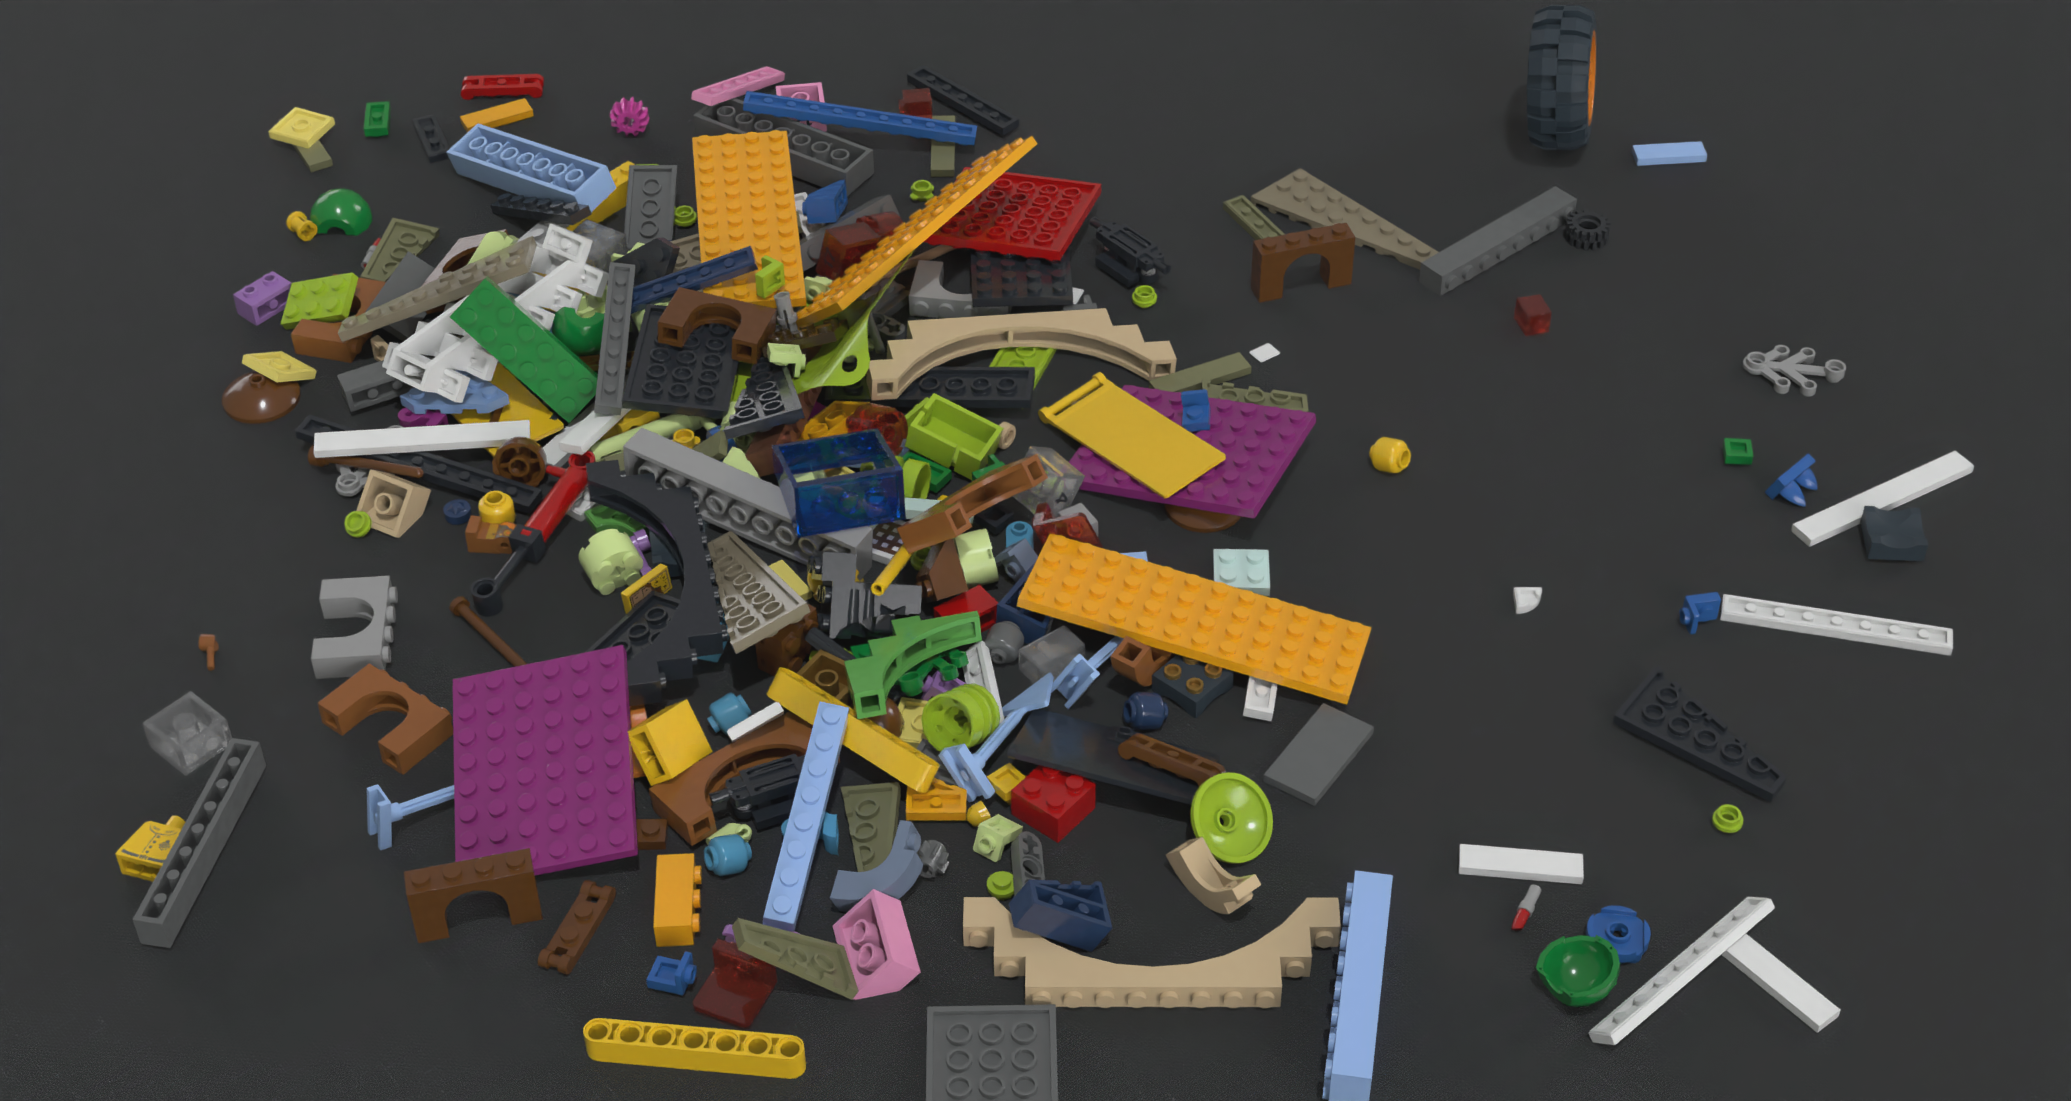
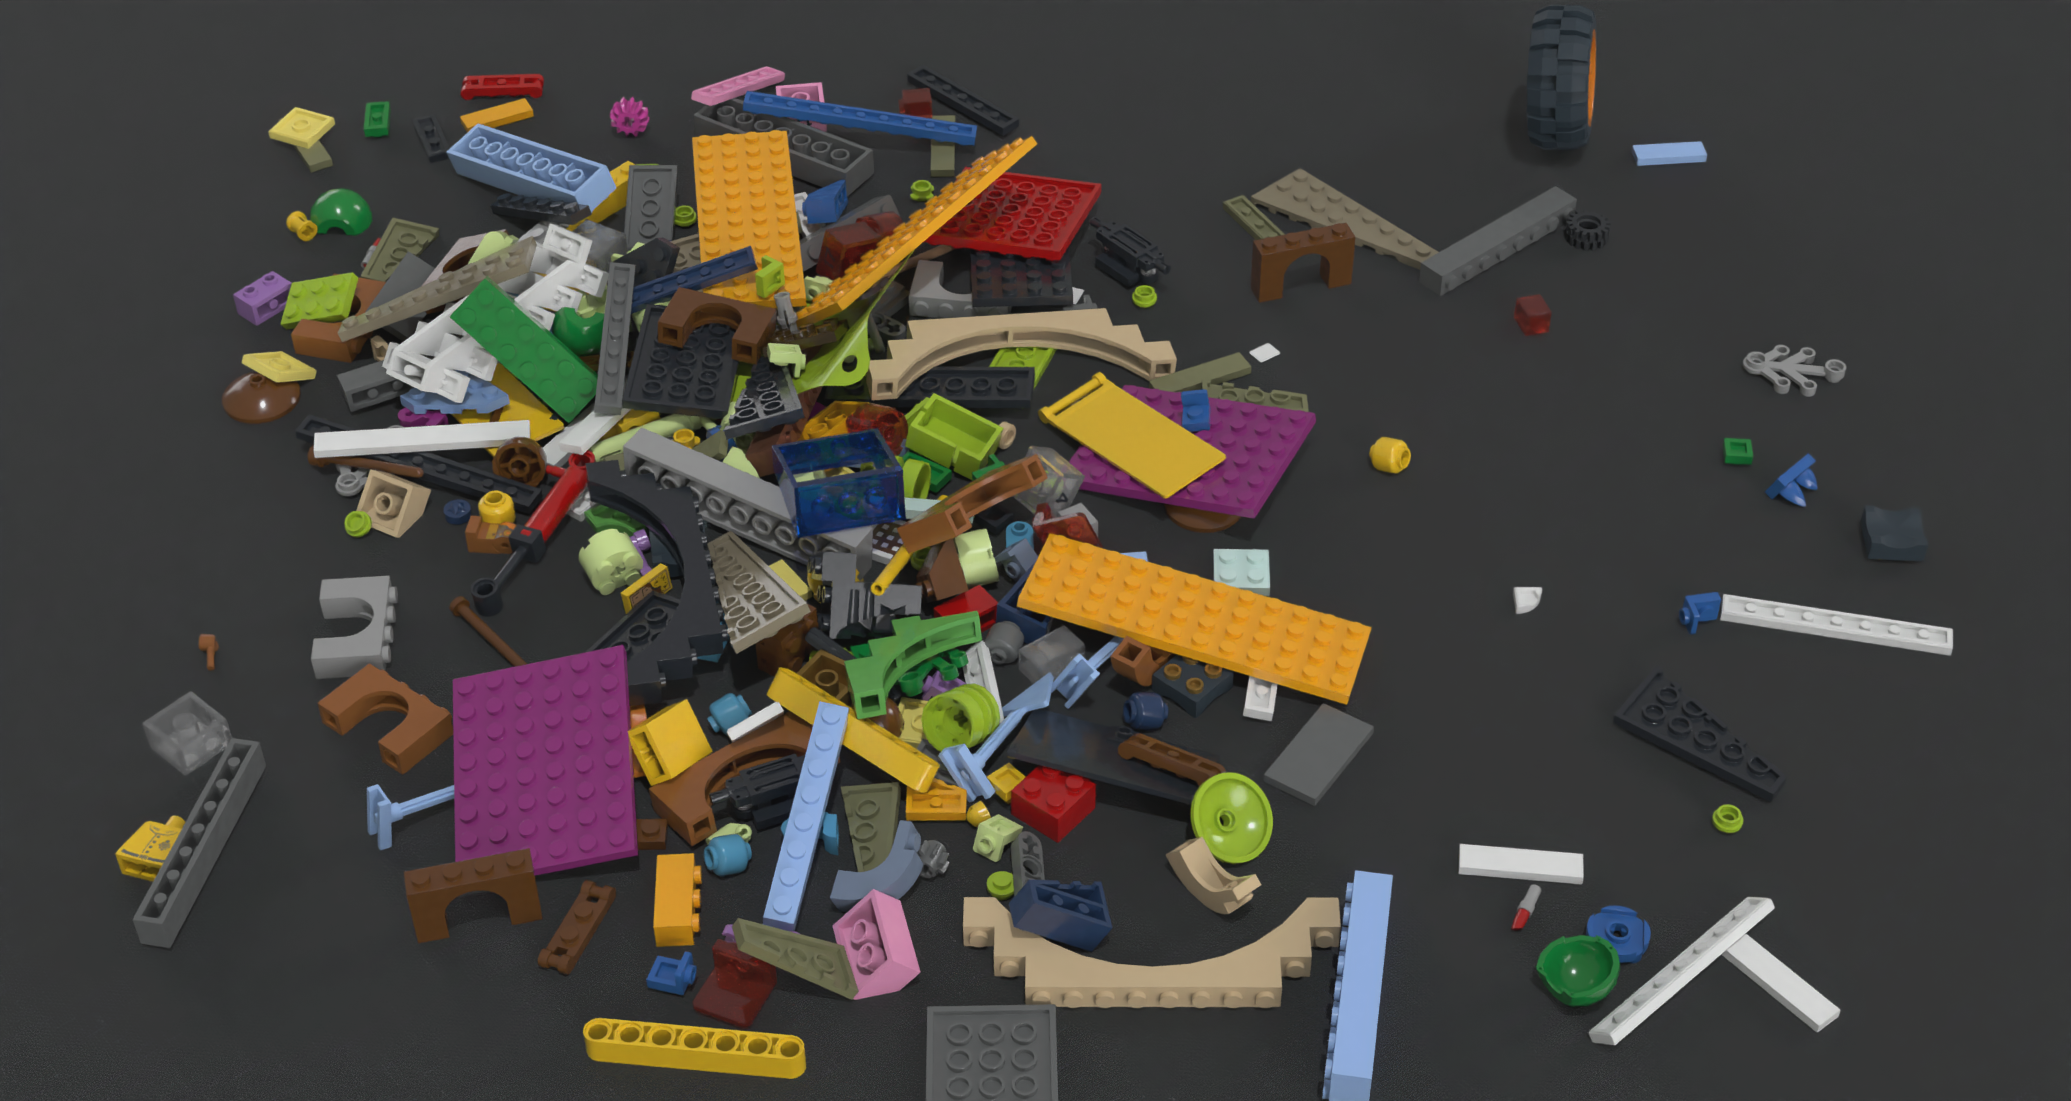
(1884, 496): white tile -> none

